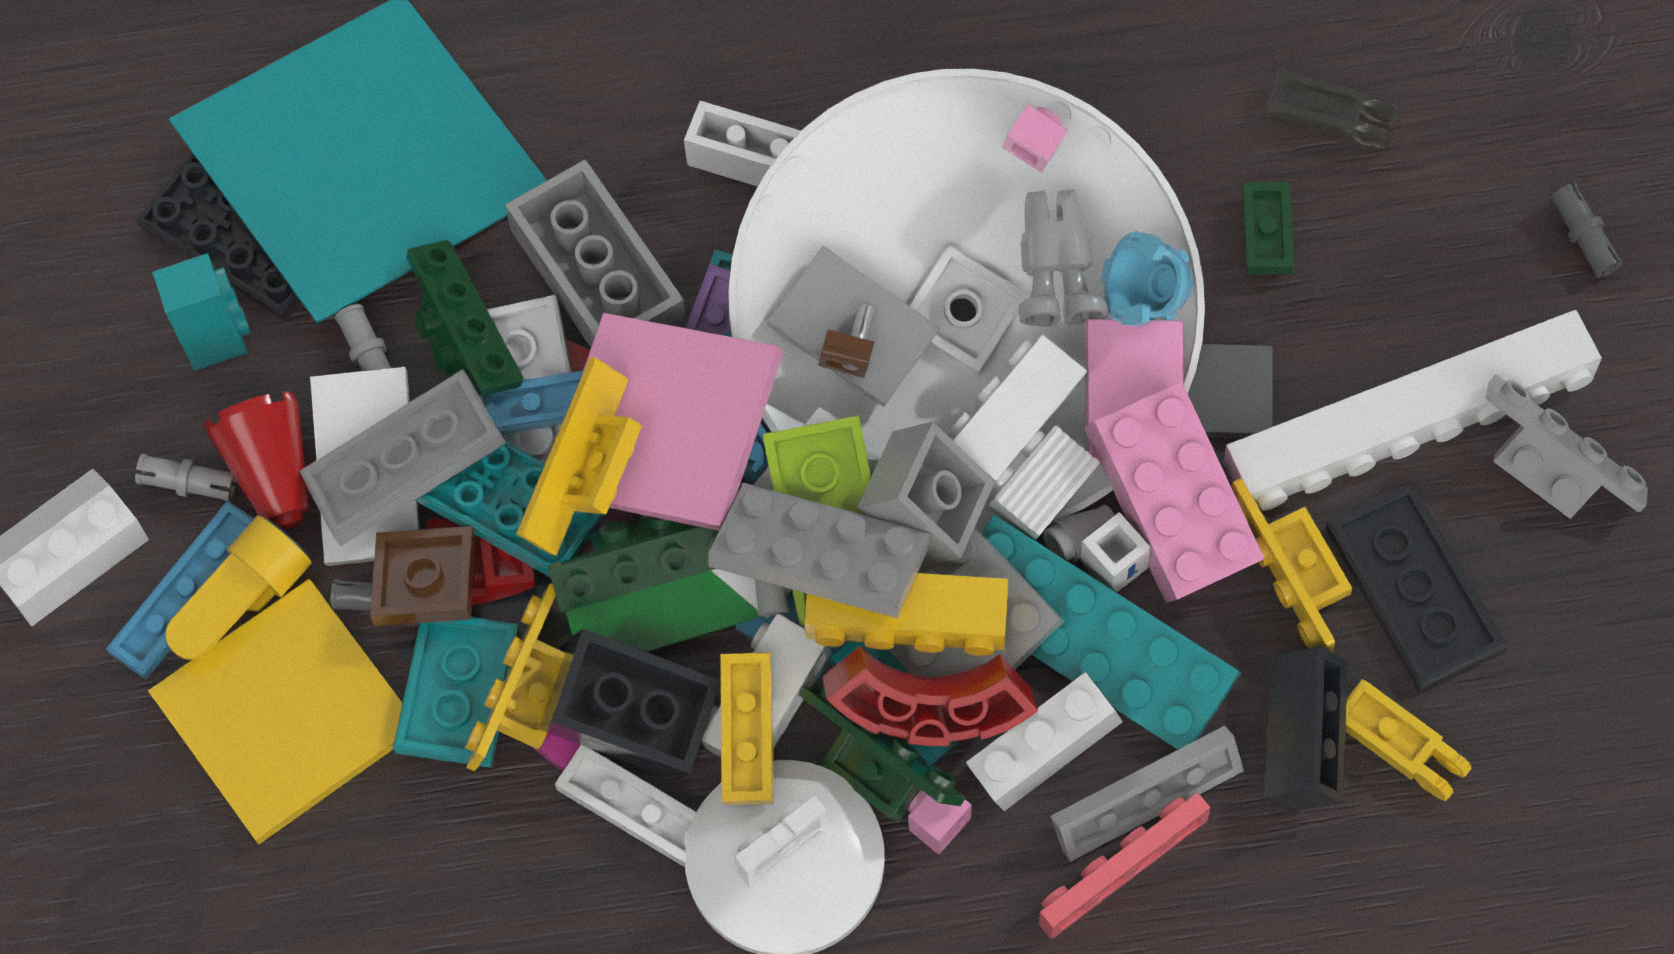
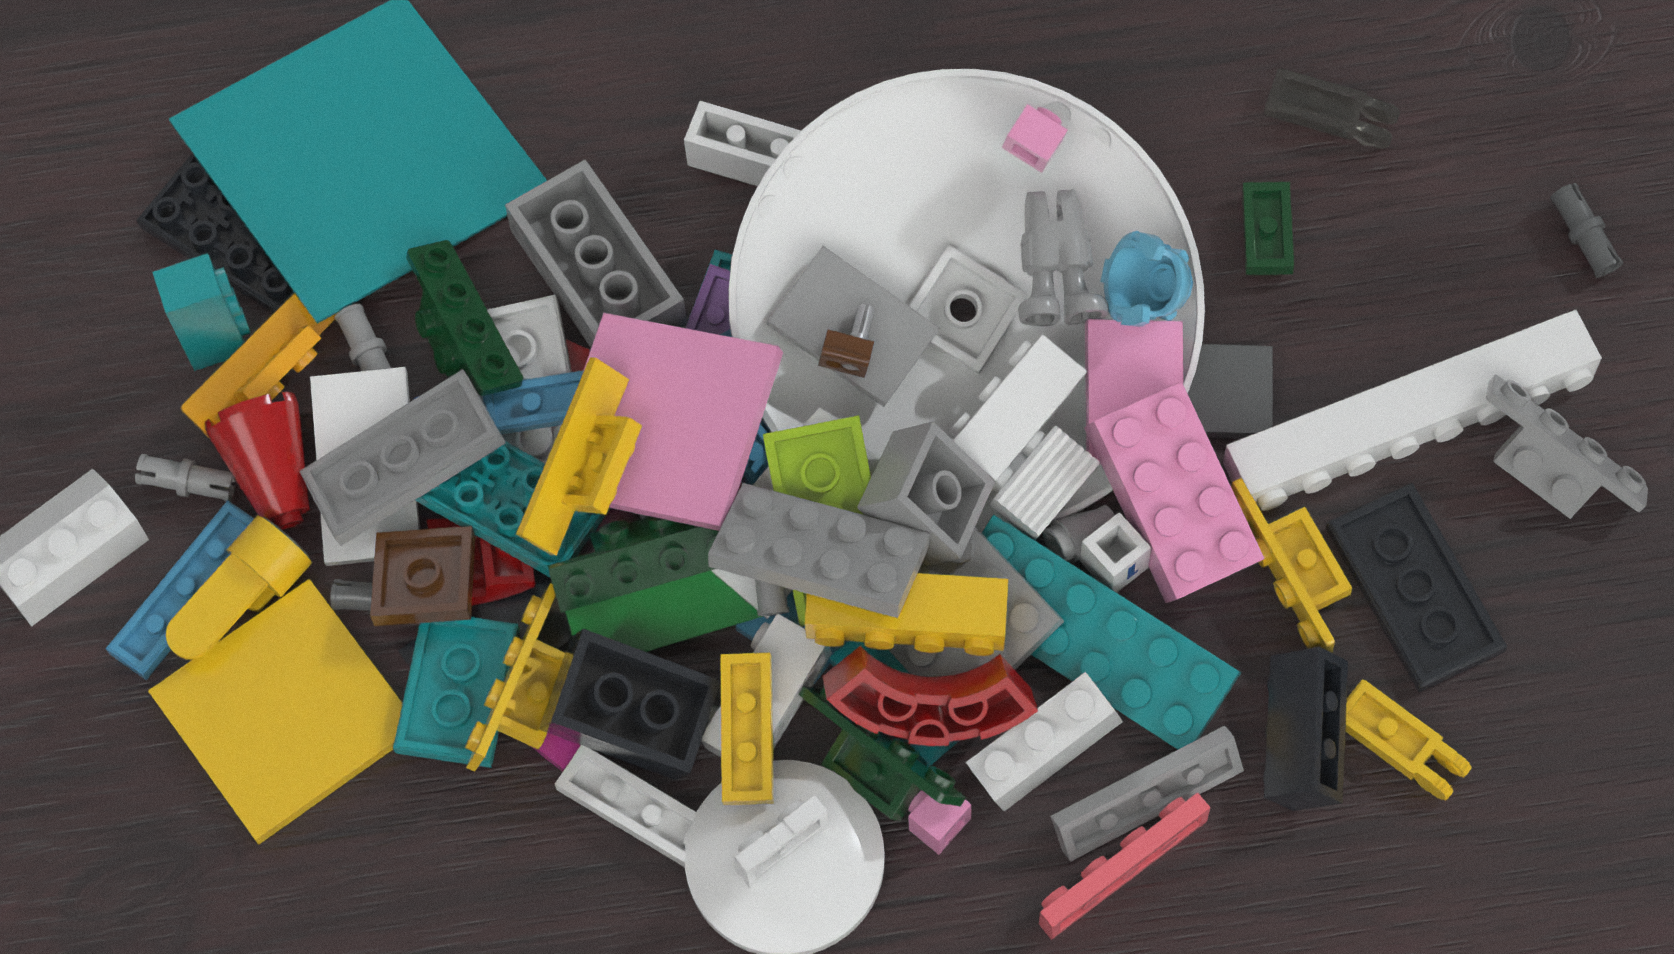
(259, 363): none -> light orange bracket

